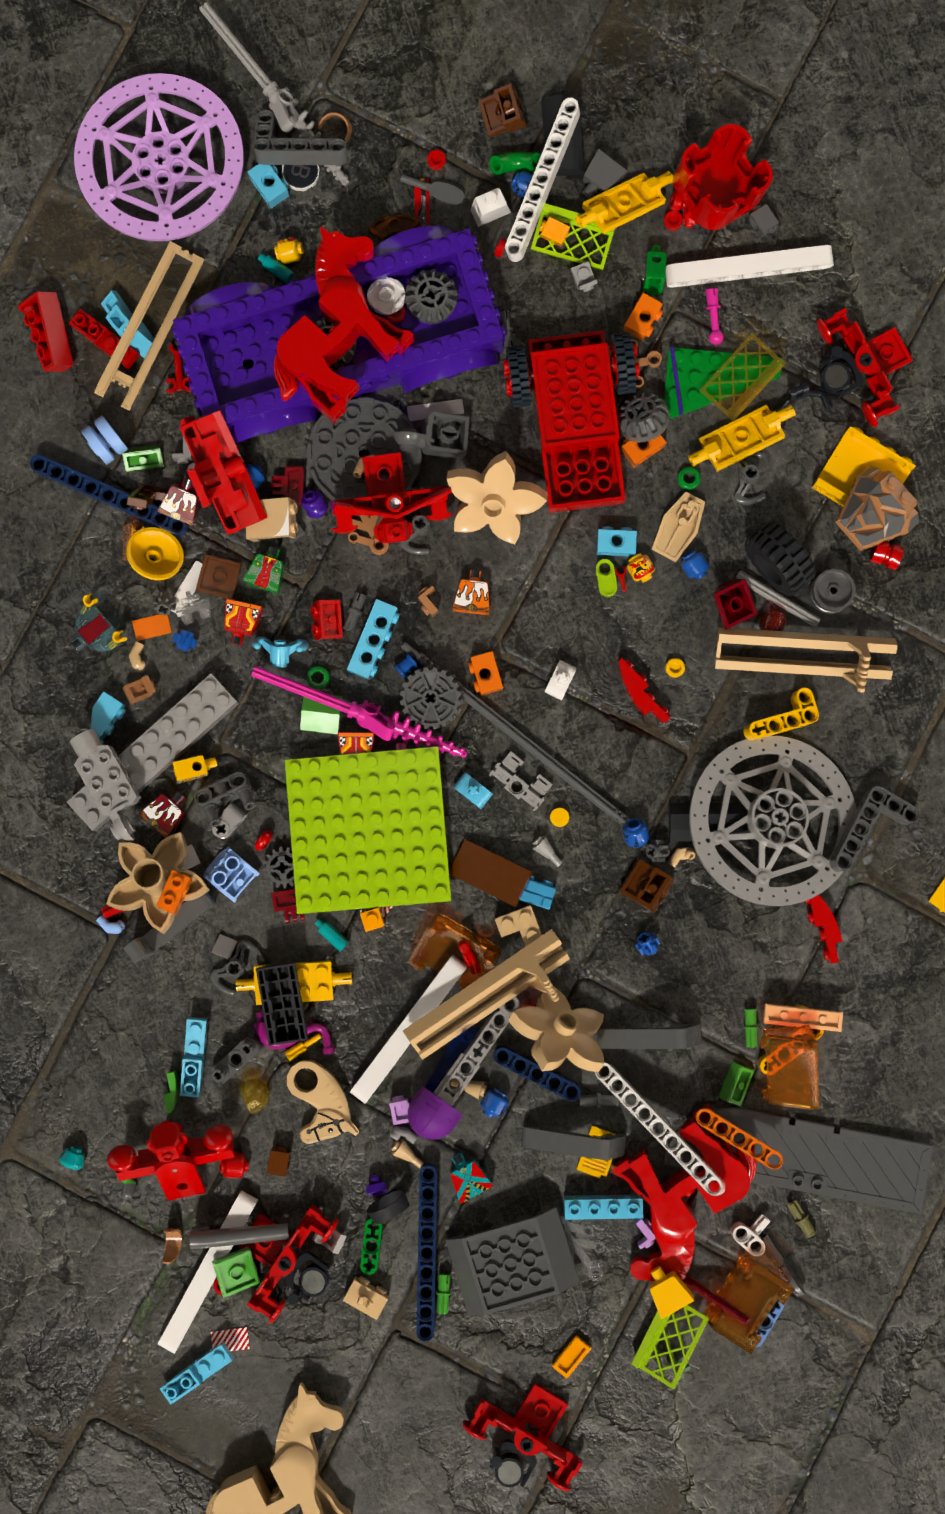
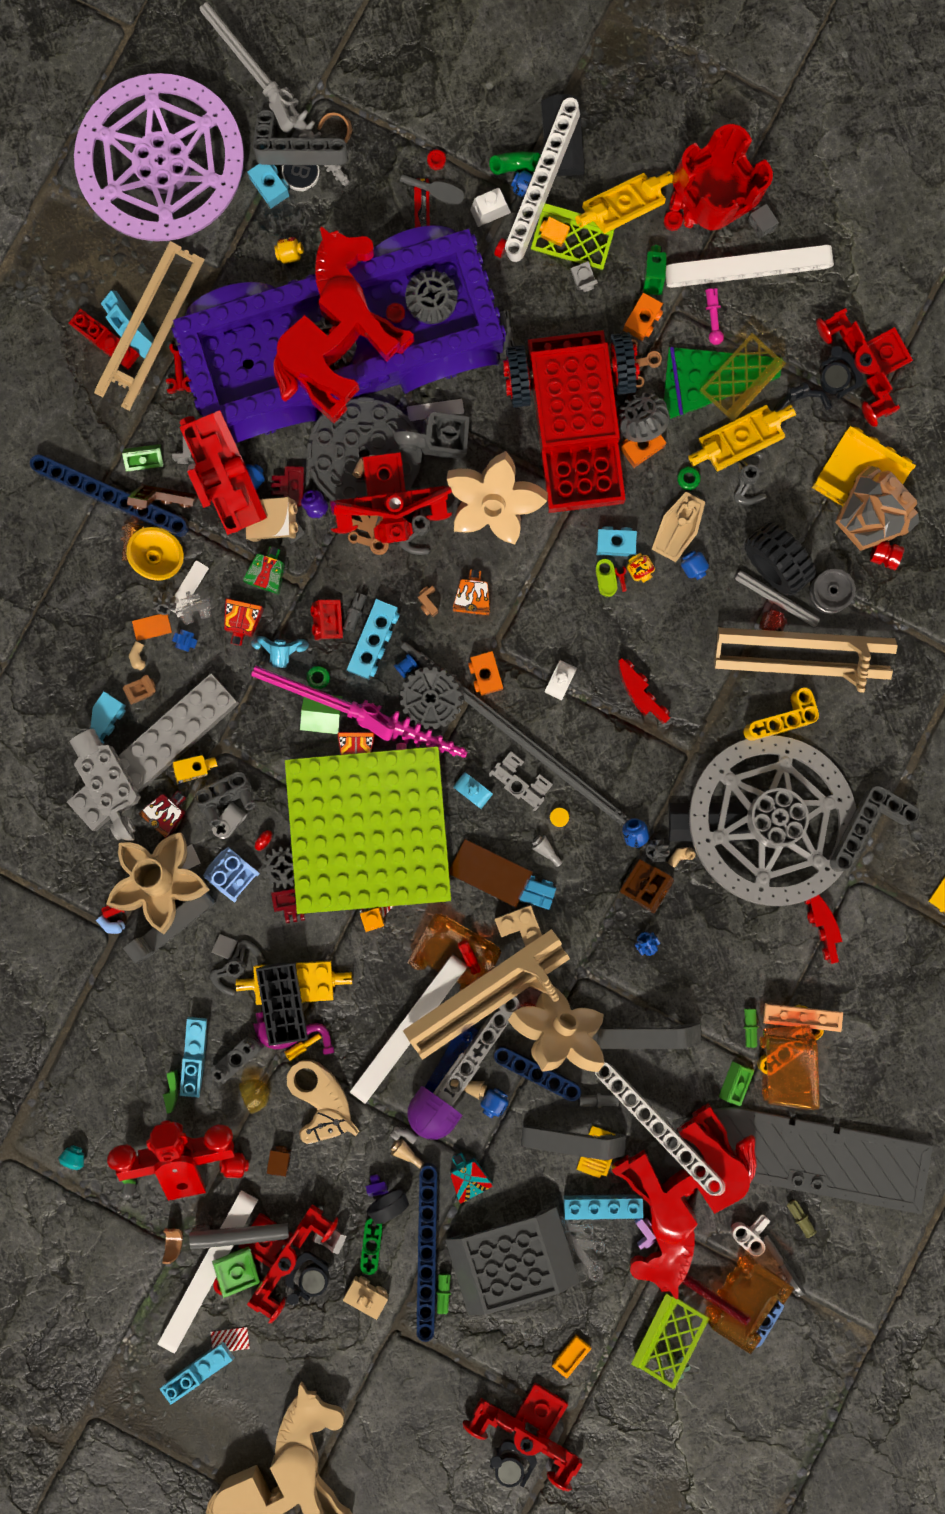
(47, 331): red wedge -> none
(95, 628): torso -> none
(104, 440): light blue wheel -> none
(174, 892): orange brick -> none
(181, 502): torso -> none
(218, 577): reddish brown tile -> none
(276, 268): teal cylinder -> none
(331, 934): teal cylinder -> none
(386, 296): white tile -> none
(392, 225): reddish brown tile -> none
(399, 1109): lavender bracket -> none
(511, 109): reddish brown brick -> none
(602, 174): dark grey torso -> none
(669, 1292): yellow torso -> none
(675, 667): yellow tile -> none
(734, 602): dark red slope -> none
(745, 1146): orange beam -> none

